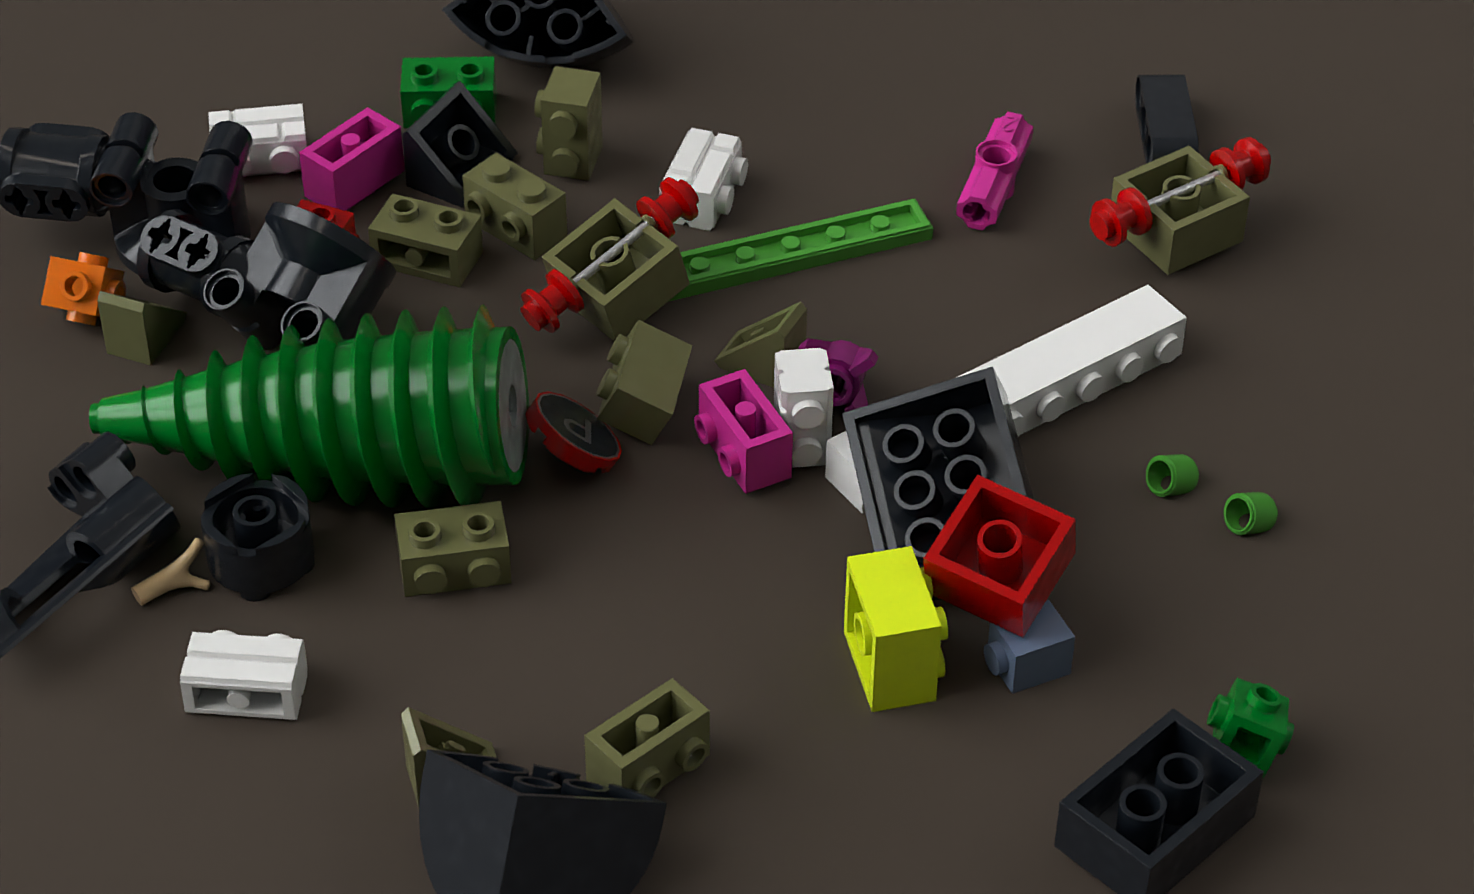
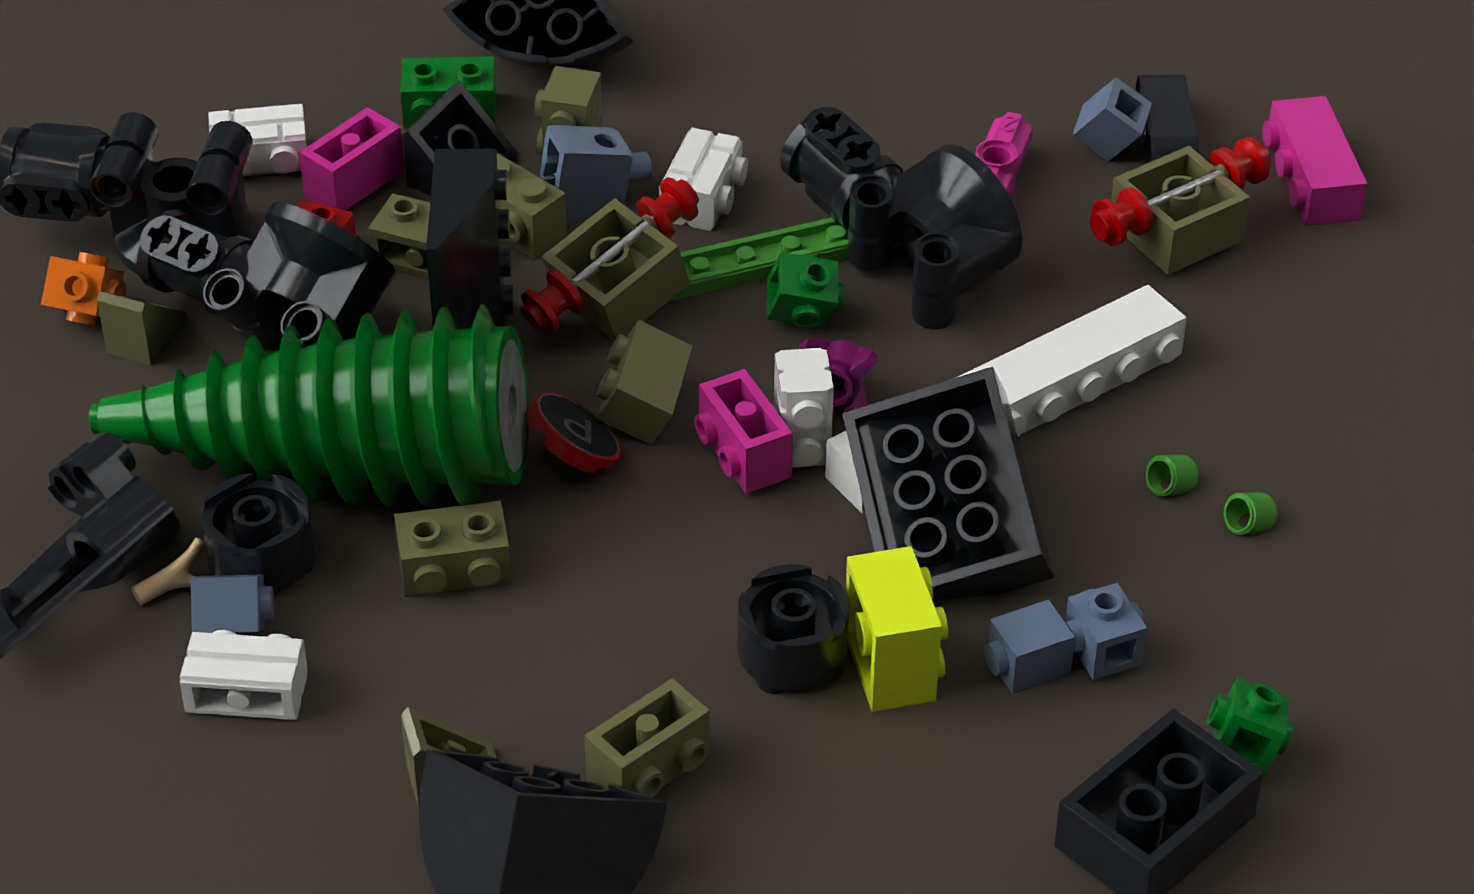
(230, 603): none -> sand blue brick
(467, 236): none -> black slope
(590, 167): none -> sand blue torso
(756, 344): olive slope -> none
(793, 629): none -> black brick
(803, 290): none -> green brick
(942, 210): none -> black piece
(1000, 555): red brick -> none
(1106, 630): none -> sand blue brick
(1112, 119): none -> sand blue brick
(1315, 160): none -> dark pink brick

